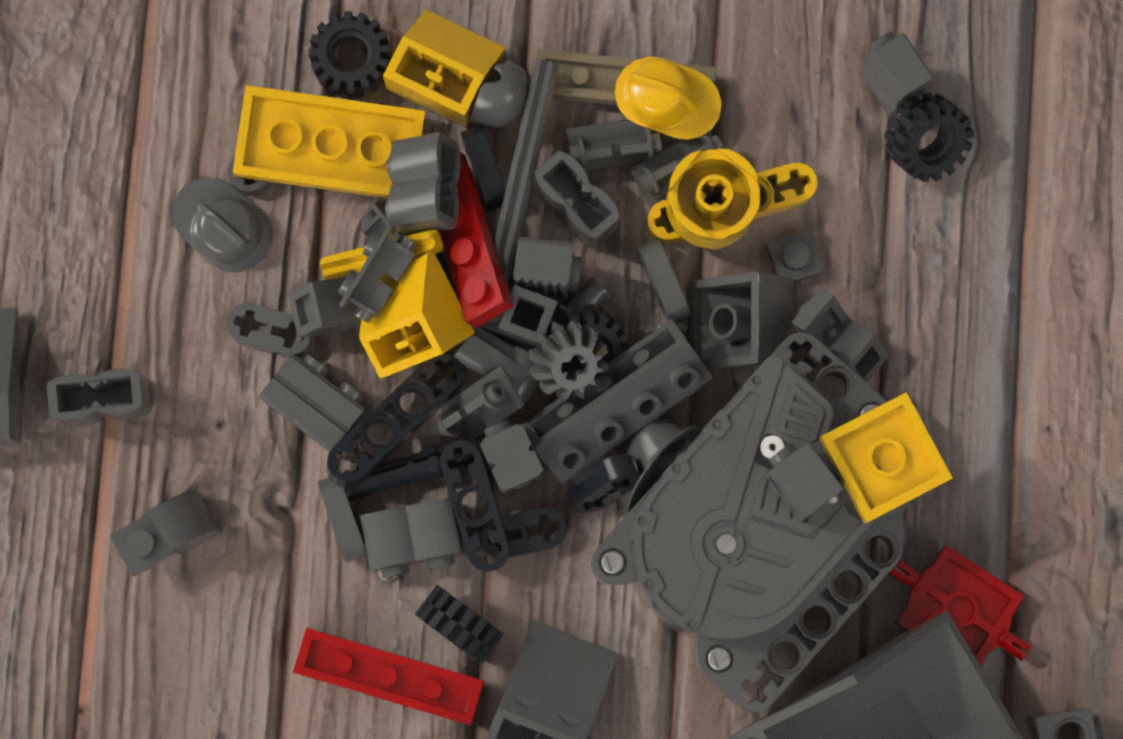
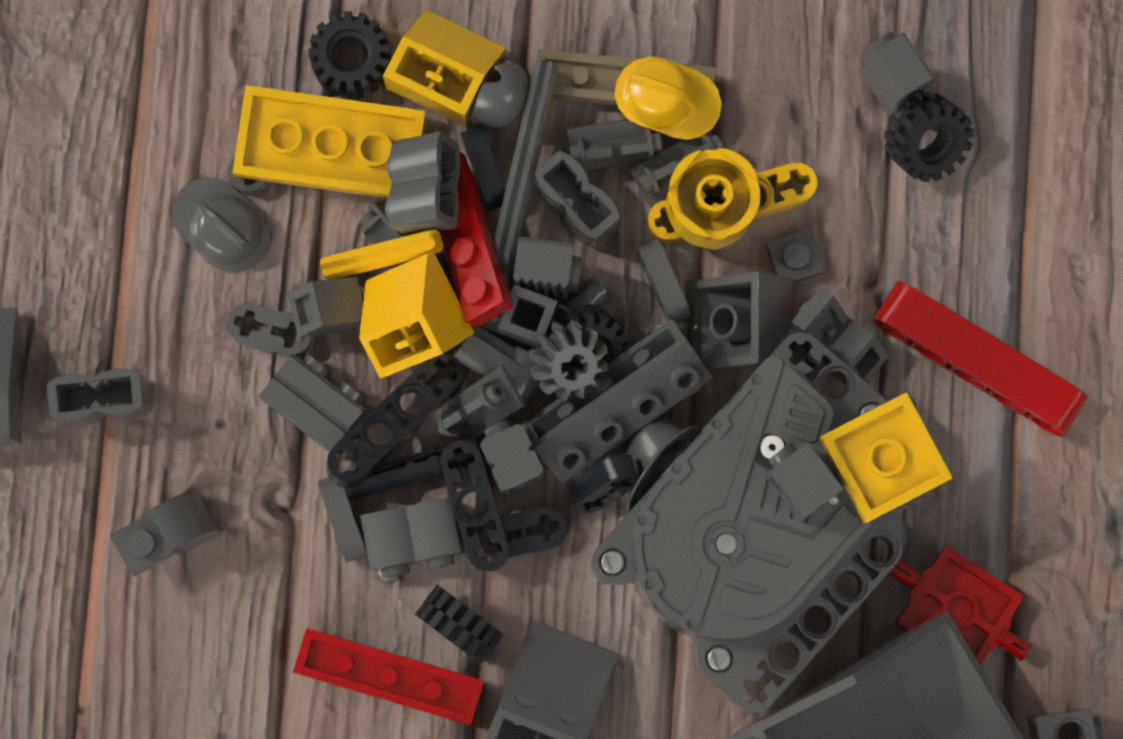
(383, 257): dark grey hinge -> none
(980, 359): none -> red beam

